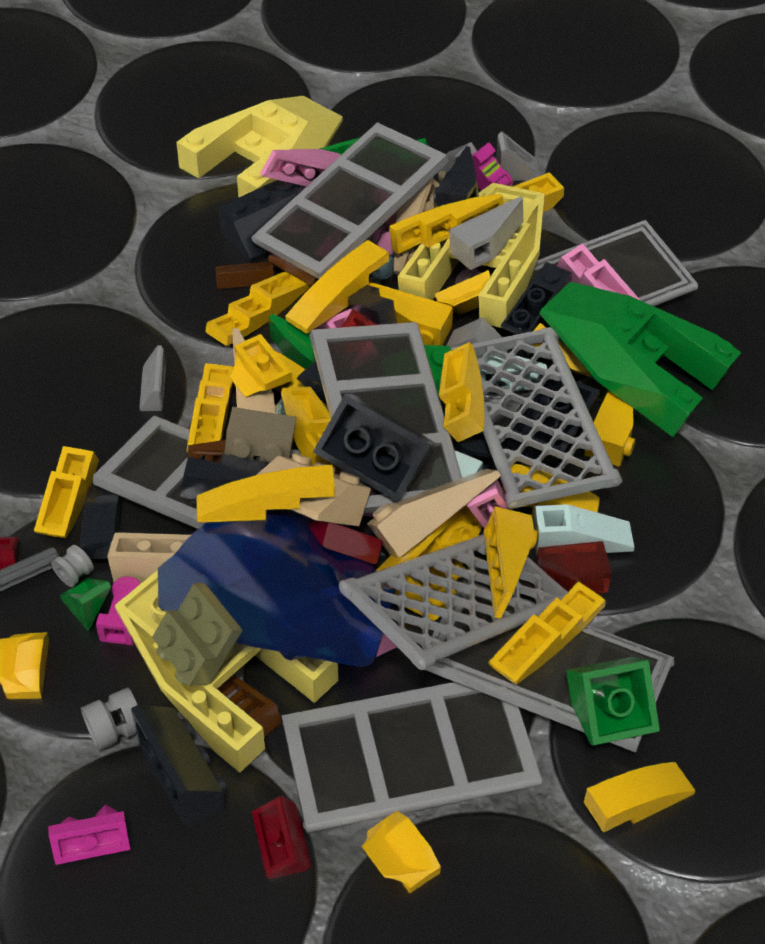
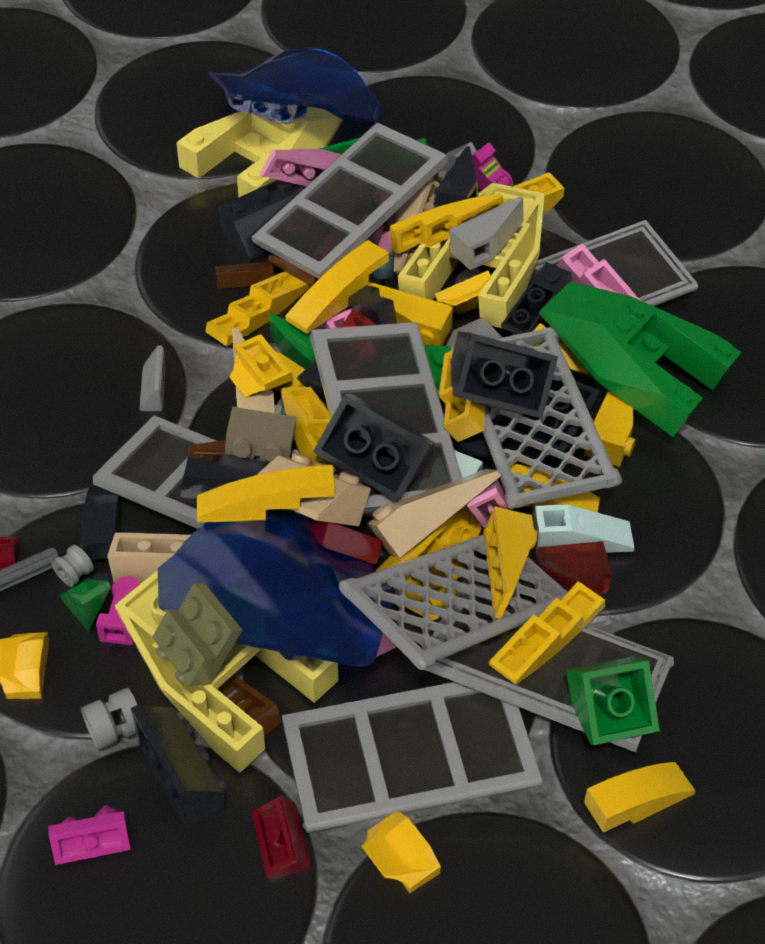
(66, 492): yellow slope -> none
(211, 405): yellow slope -> none
(301, 80): none -> clear blue windscreen
(501, 374): none -> black slope
(515, 159): light grey slope -> none

